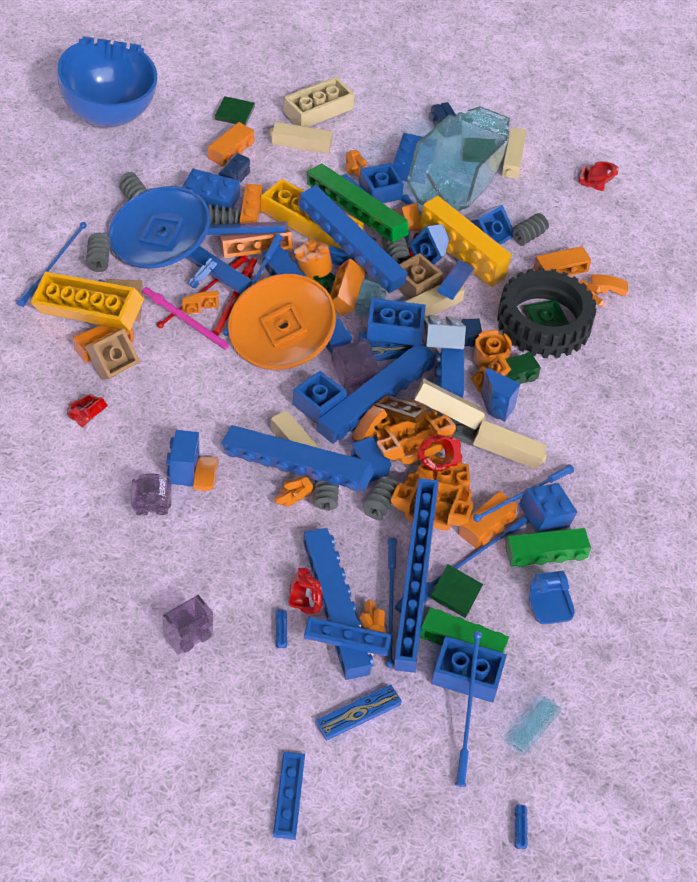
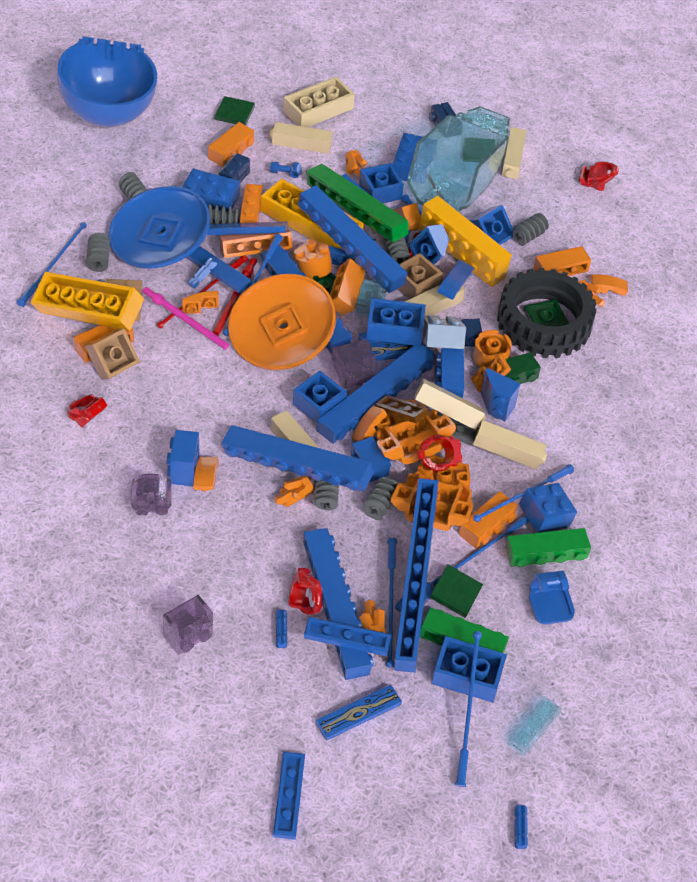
(294, 170): none -> blue bar

